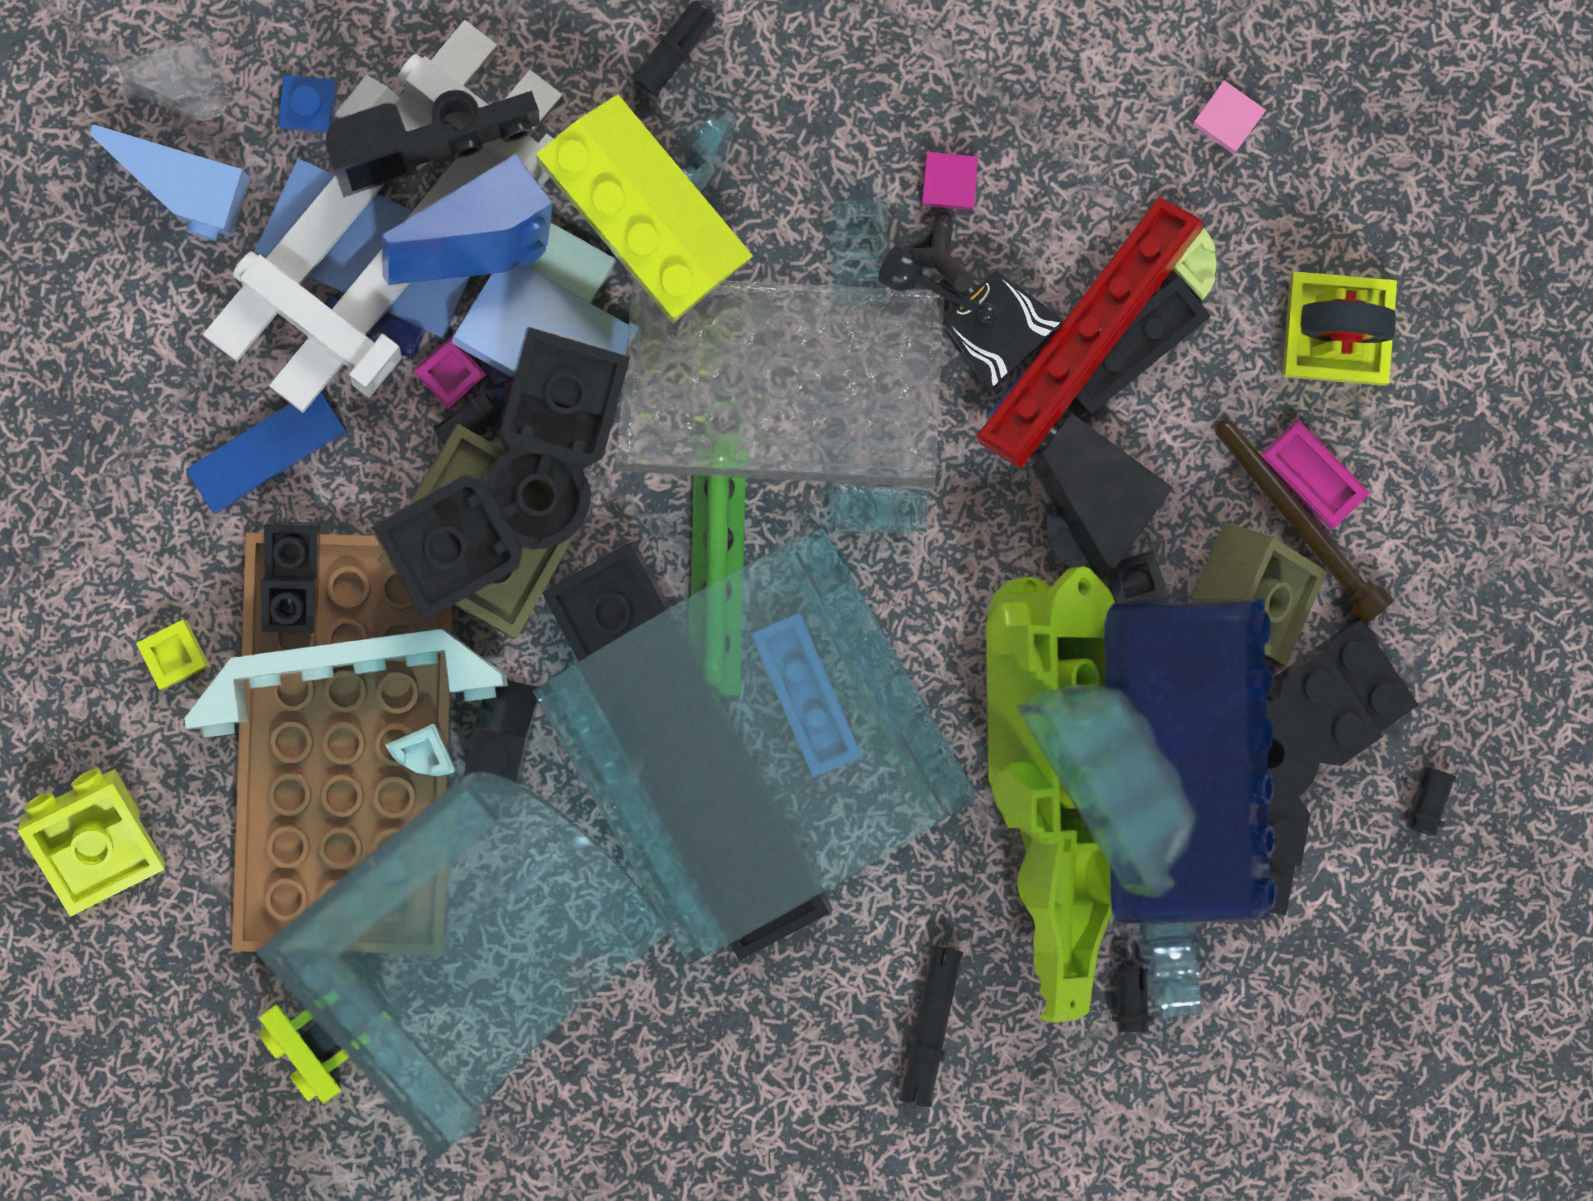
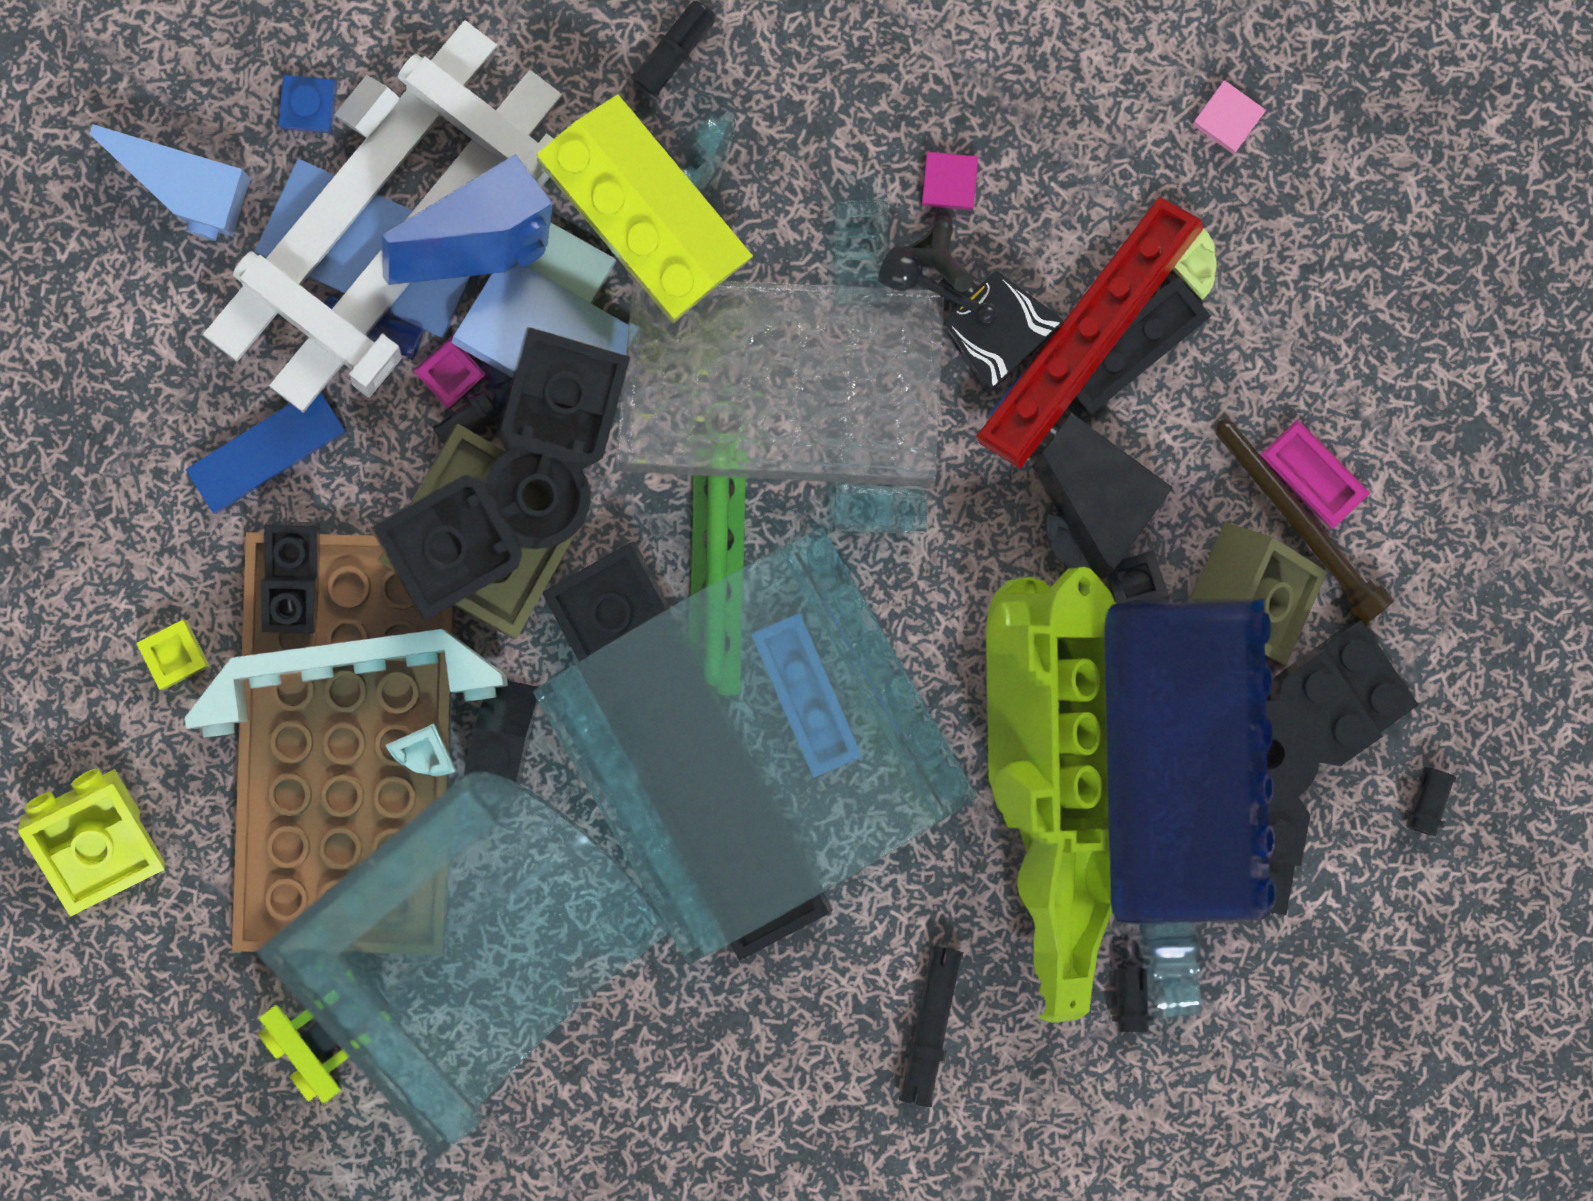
(179, 78): clear slope -> none
(377, 149): black plate -> none
(1115, 780): clear light blue windscreen -> none
(1339, 328): neon yellow plate -> none

